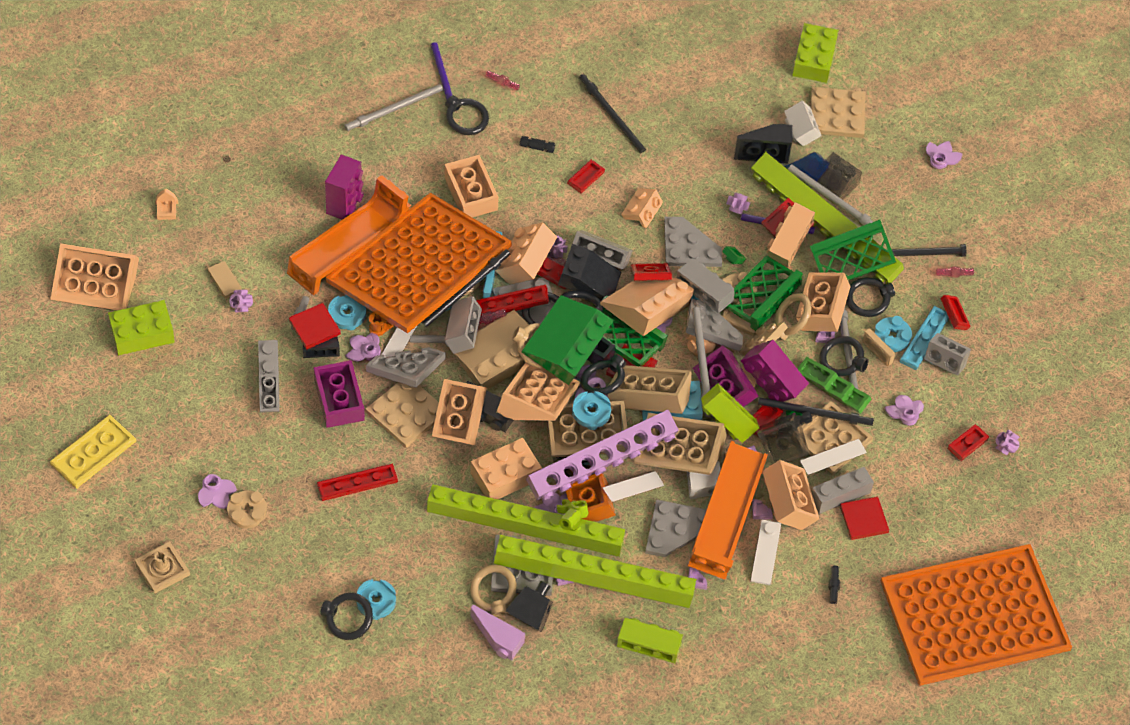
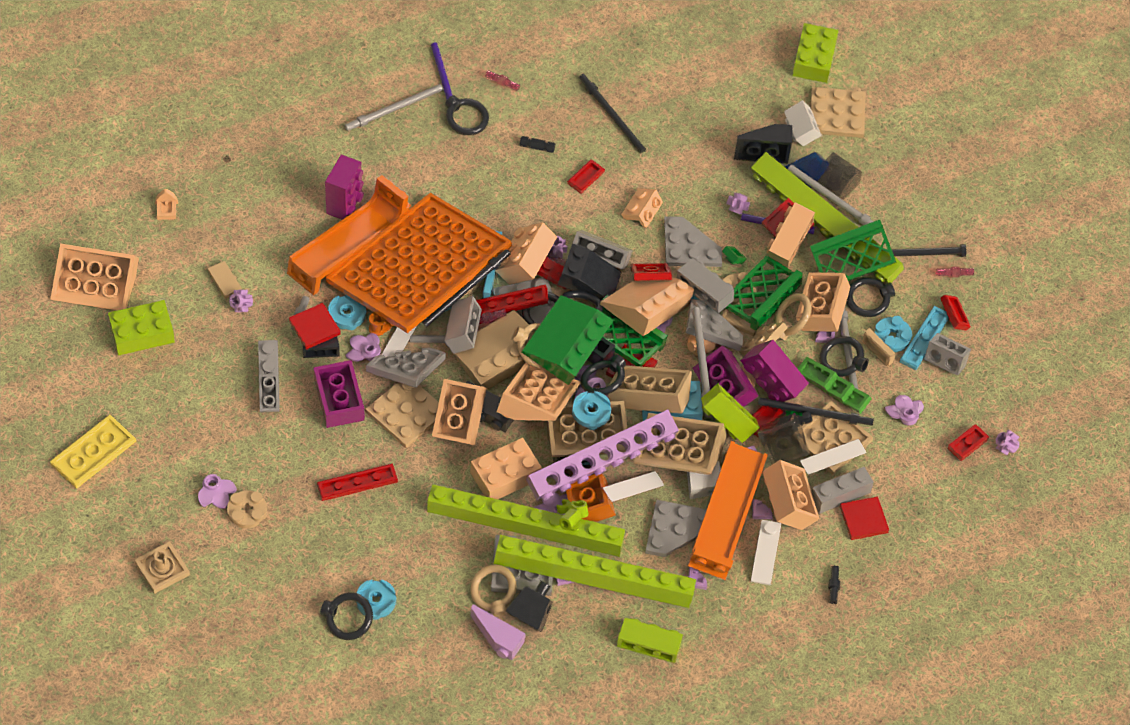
(471, 186): light nougat brick -> none
(943, 153): lavender plate -> none
(975, 614): orange plate -> none

